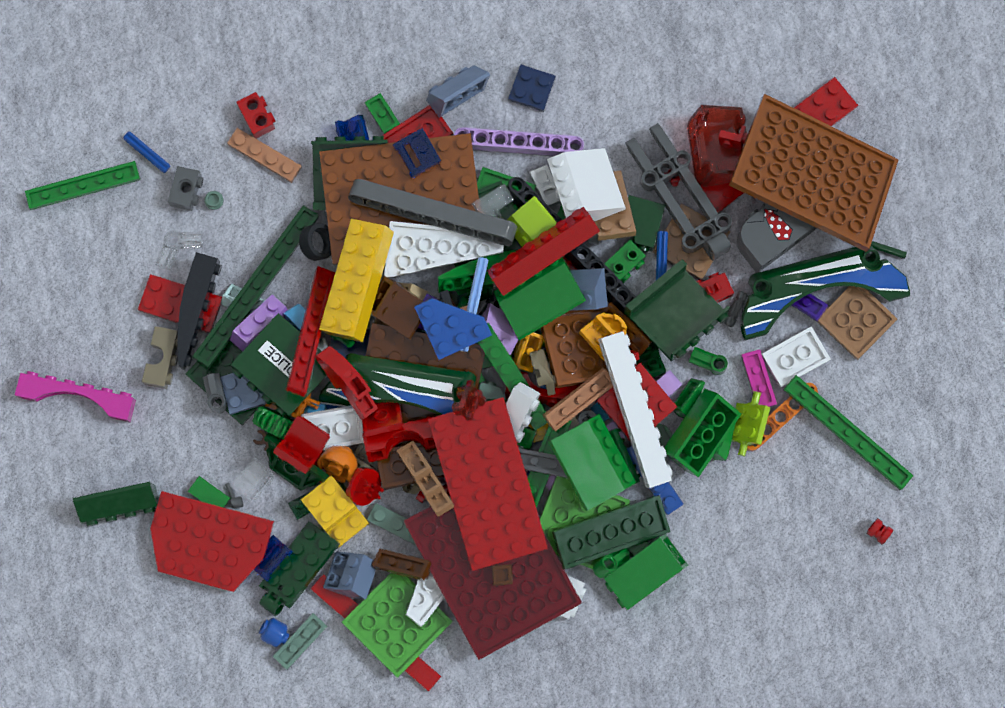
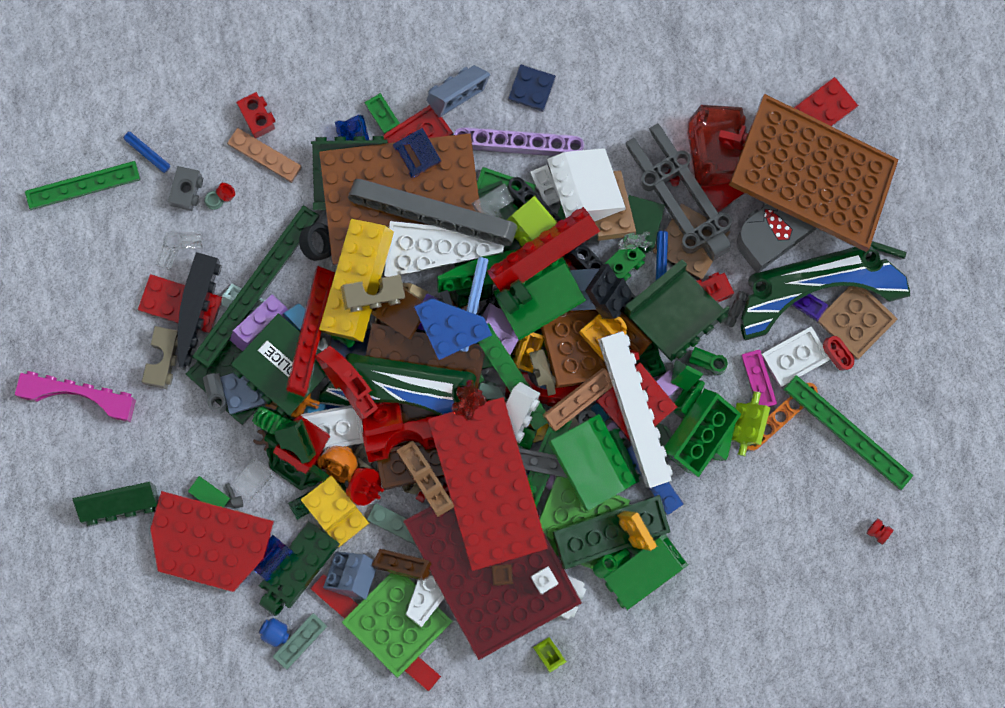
(225, 192): none -> red tile
(296, 439): none -> dark green arch
(356, 297): none -> dark tan arch
(514, 296): none -> dark green wheel
(544, 580): none -> white brick
(549, 654): none -> lime slope
(608, 292): none -> black plate
(633, 241): none -> clear plate
(638, 533): none -> light orange plate
(684, 375): none -> green slope
(838, 352): none -> red plate

